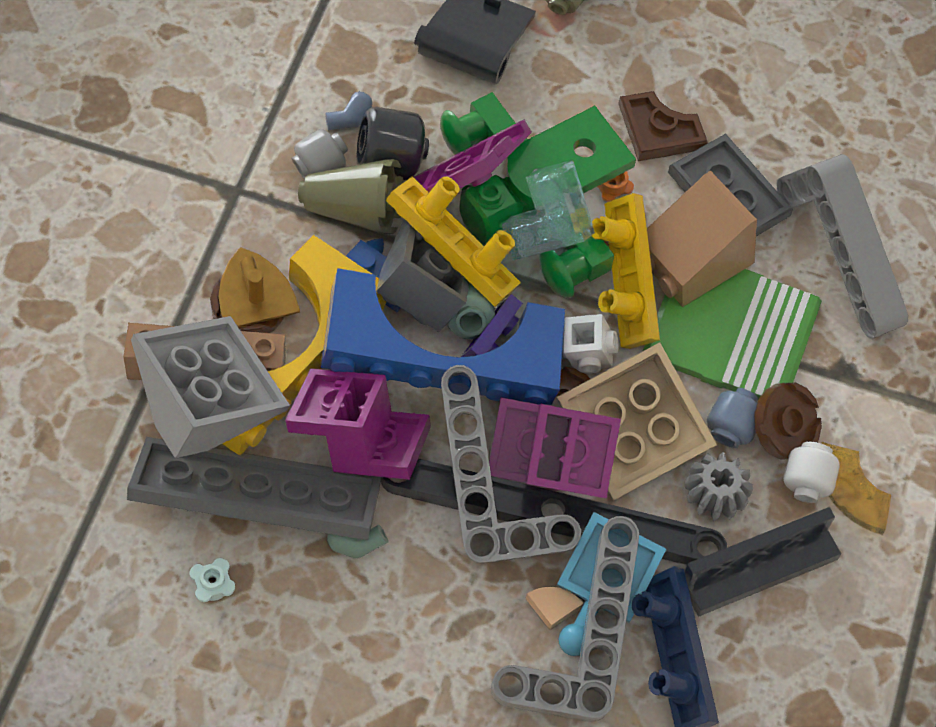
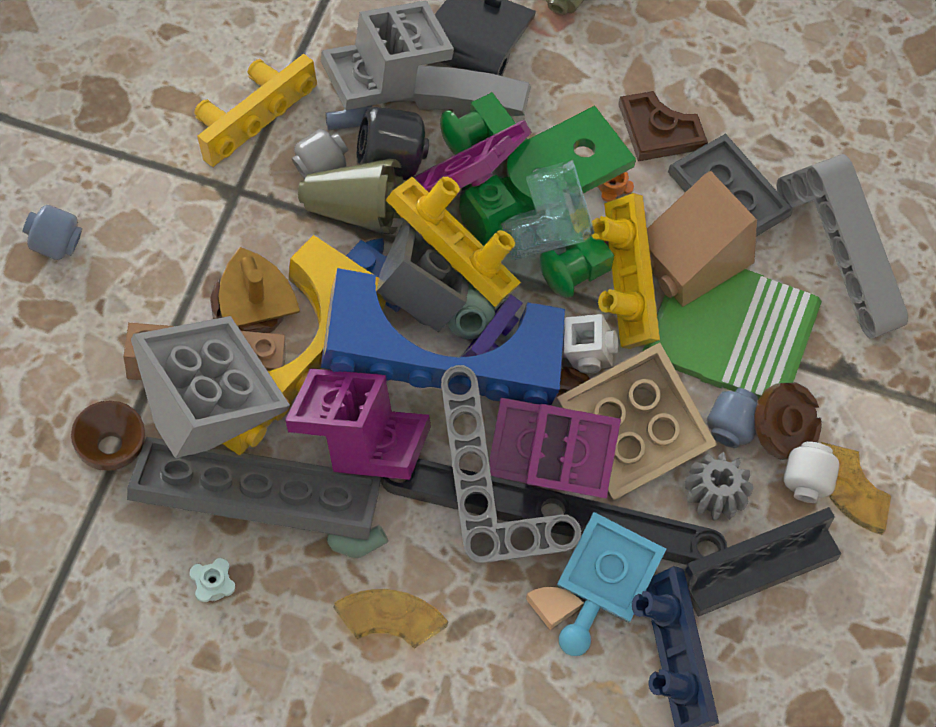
(52, 232): none -> sand blue head
(107, 420): none -> reddish brown piece
(246, 119): none -> yellow plate
(386, 55): none -> light grey bracket
(390, 613): none -> clear yellow tile
(459, 87): none -> light grey slope
(594, 638): light grey beam -> none

